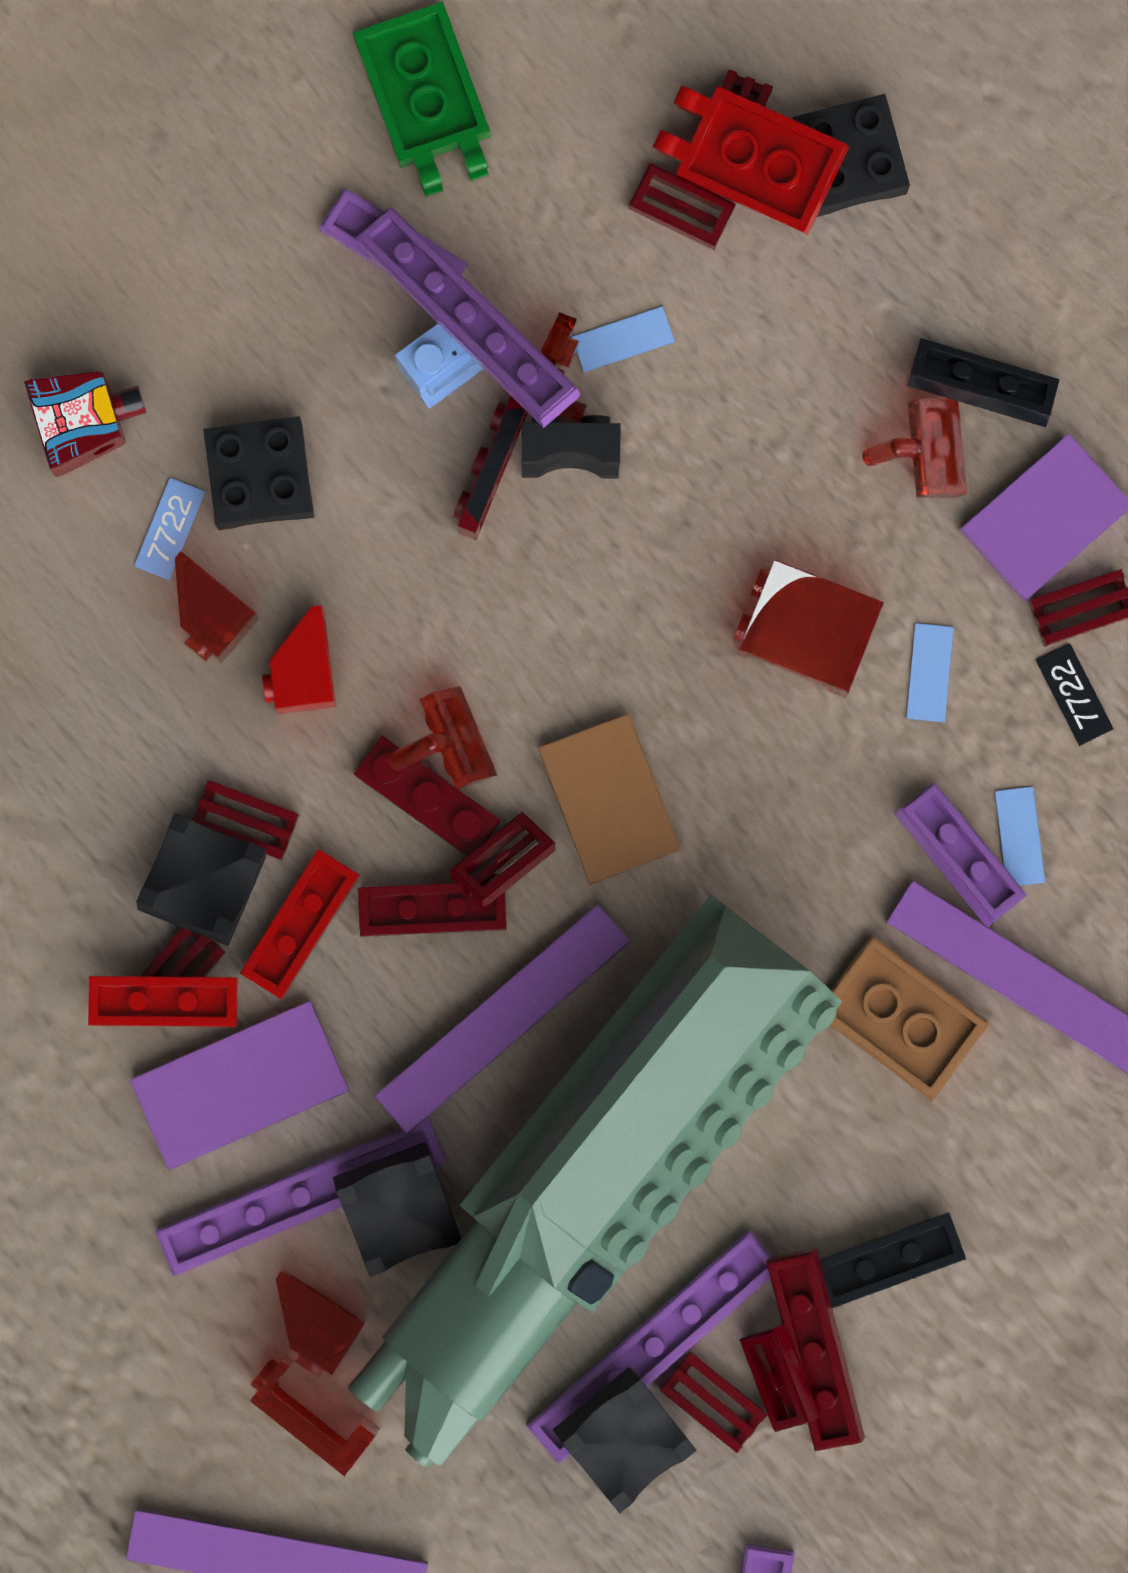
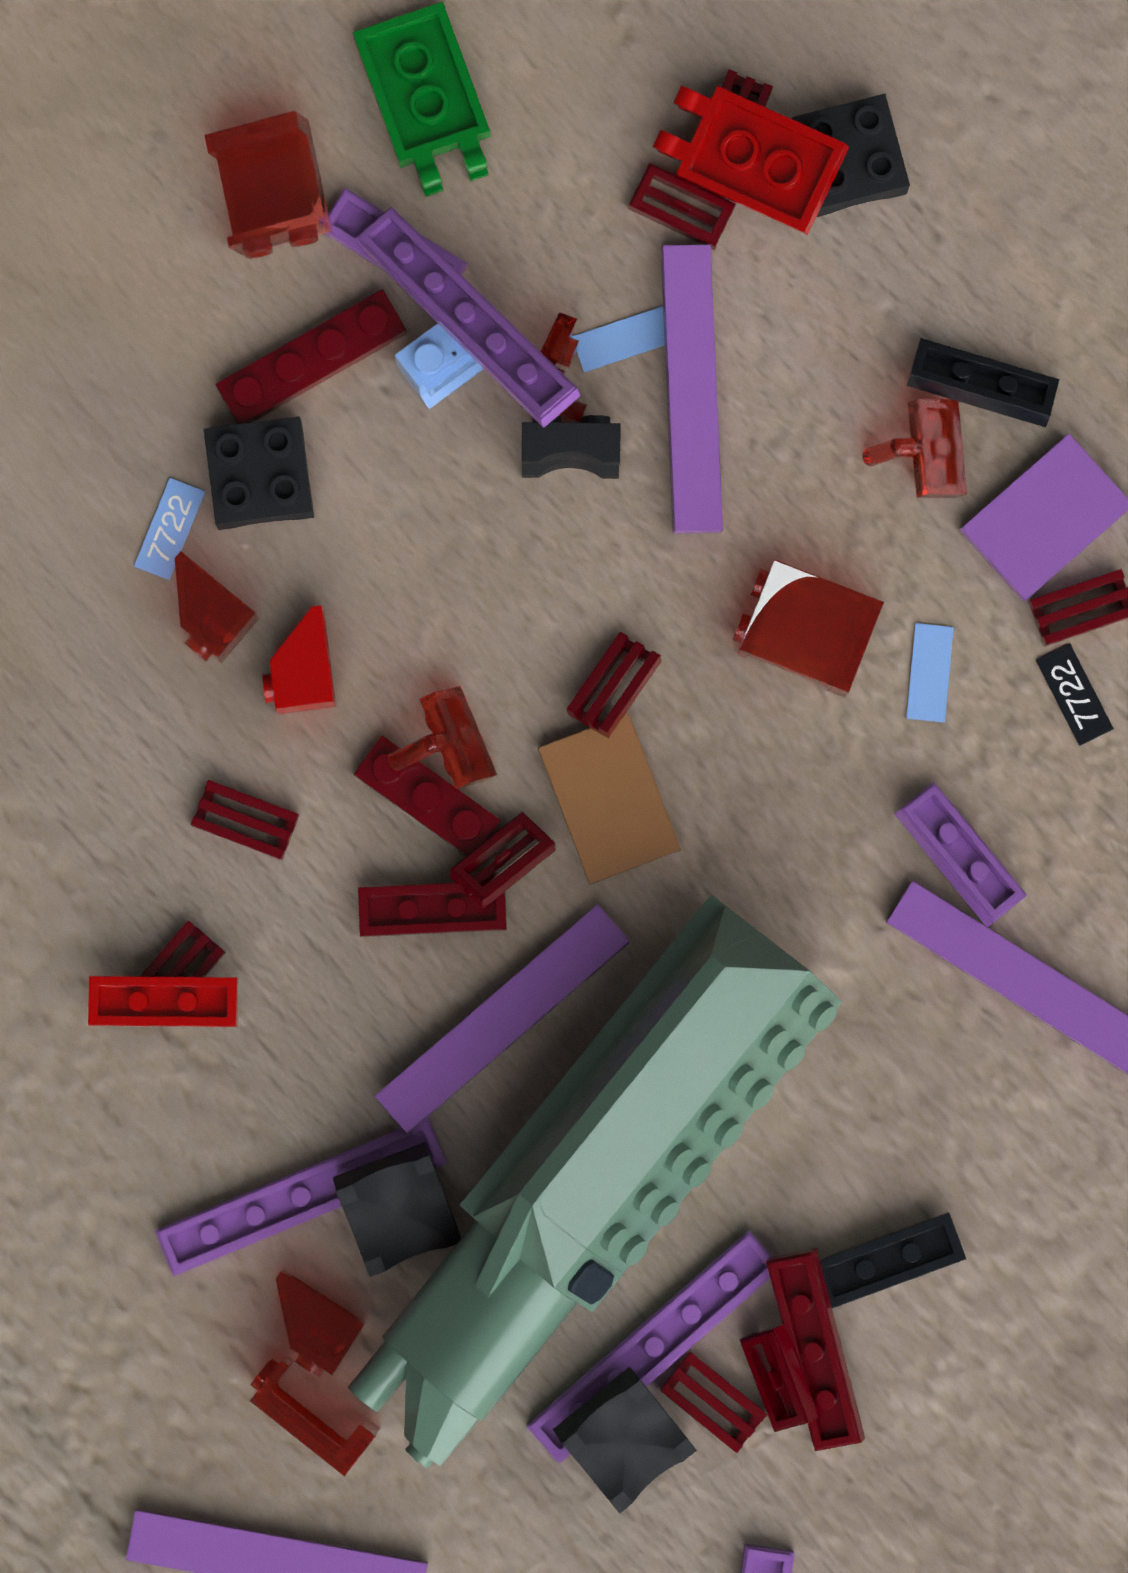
(80, 417): torso -> none
(201, 879): black brick -> none
(239, 1085): medium lavender tile -> none
(270, 184): none -> clear red panel
(300, 924): red plate -> none
(311, 358): none -> dark red plate
(489, 468): plate -> none
(634, 652): none -> dark red tile
(691, 389): none -> medium lavender tile
(904, 1018): medium nougat tile -> none
(1020, 835): light blue sticker -> none

